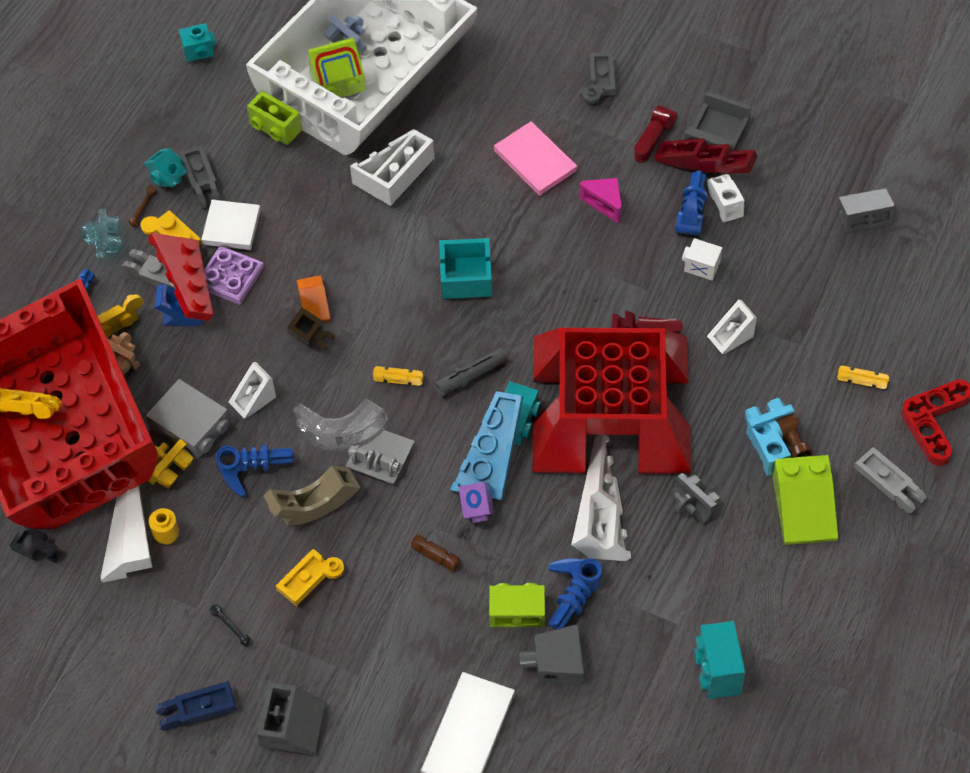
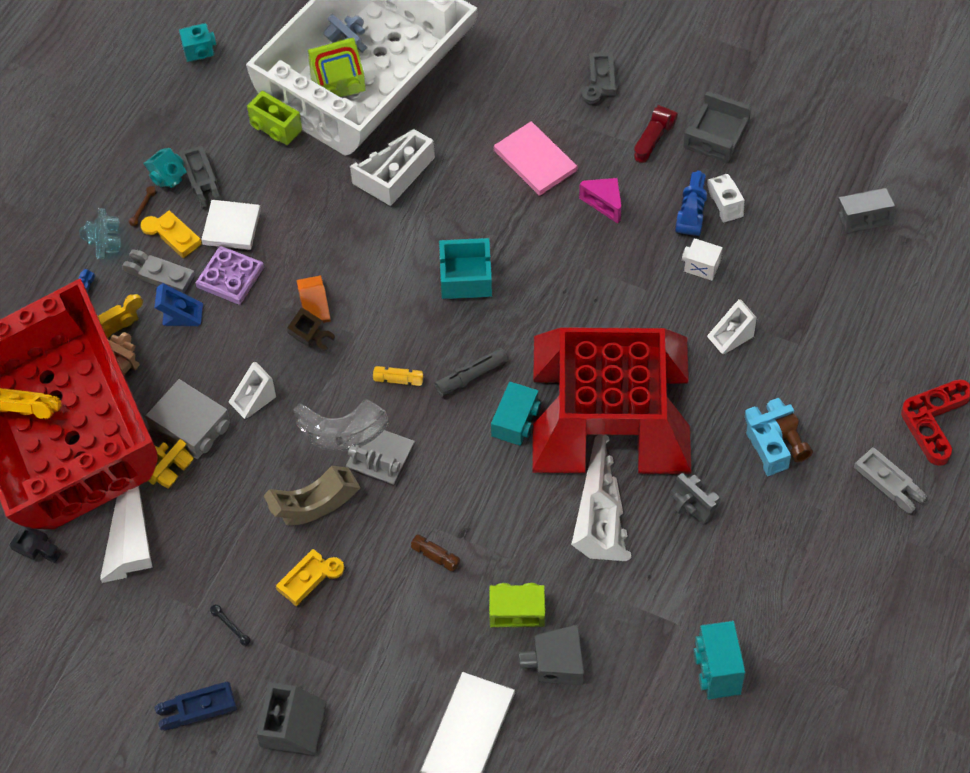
(164, 526): yellow brick -> none
(185, 272): red wing -> none
(247, 459): blue piece -> none
(476, 501): medium lavender brick -> none
(493, 446): dark azure wing -> none
(579, 588): blue piece -> none
(645, 322): dark red piece -> none
(699, 156): dark red slope -> none
(805, 499): lime slope -> none
(863, 377): yellow axle -> none

